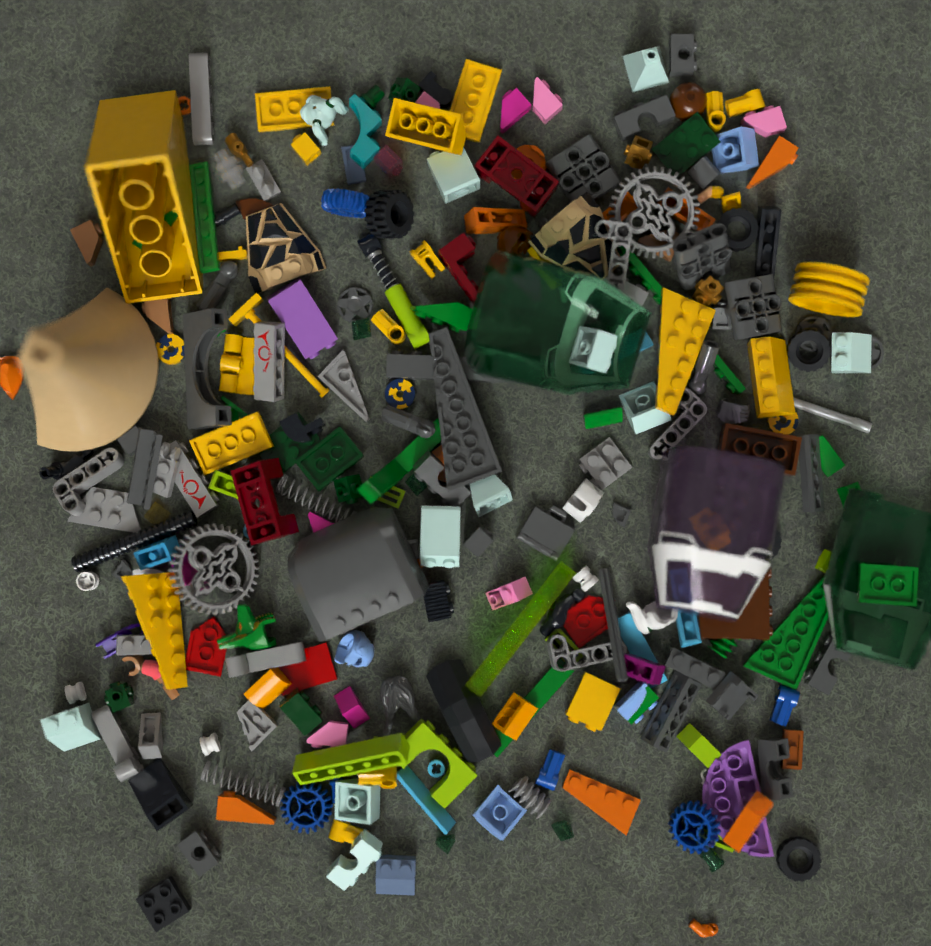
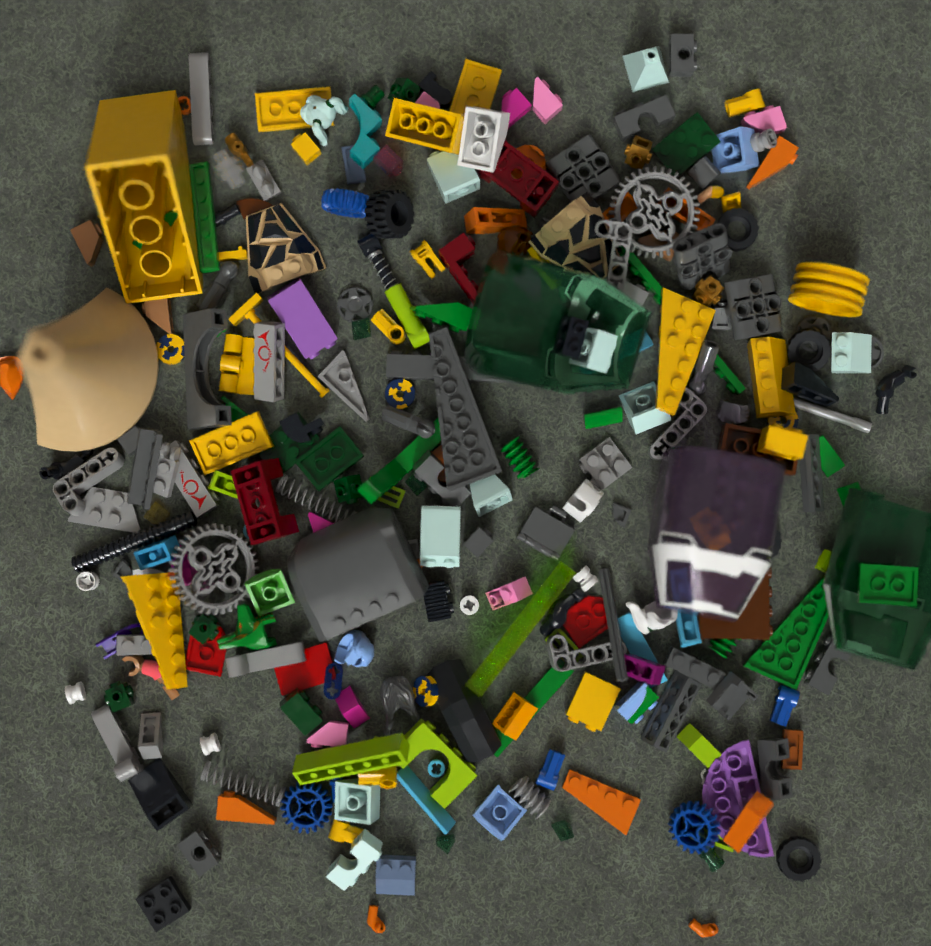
(71, 728): light aqua slope -> none
(198, 630): none -> dark green brick
(256, 723): light grey wing -> none
(267, 688): light orange brick -> none
(269, 591): none -> bright green slope
(338, 680): none -> clear blue beam
(374, 921): none -> orange arm
(425, 691): none -> piece
(471, 604): none -> white wheel
(482, 138): none -> white slope
(519, 459): none -> green piece
(570, 337): none -> black brick
(687, 100): reddish brown cylinder -> none
(715, 110): yellow piece -> none
(763, 140): none -> light grey wheel
(767, 240): black slope -> none
(782, 442): none -> yellow brick
(806, 384): none -> black slope
(887, 385): none -> black arm

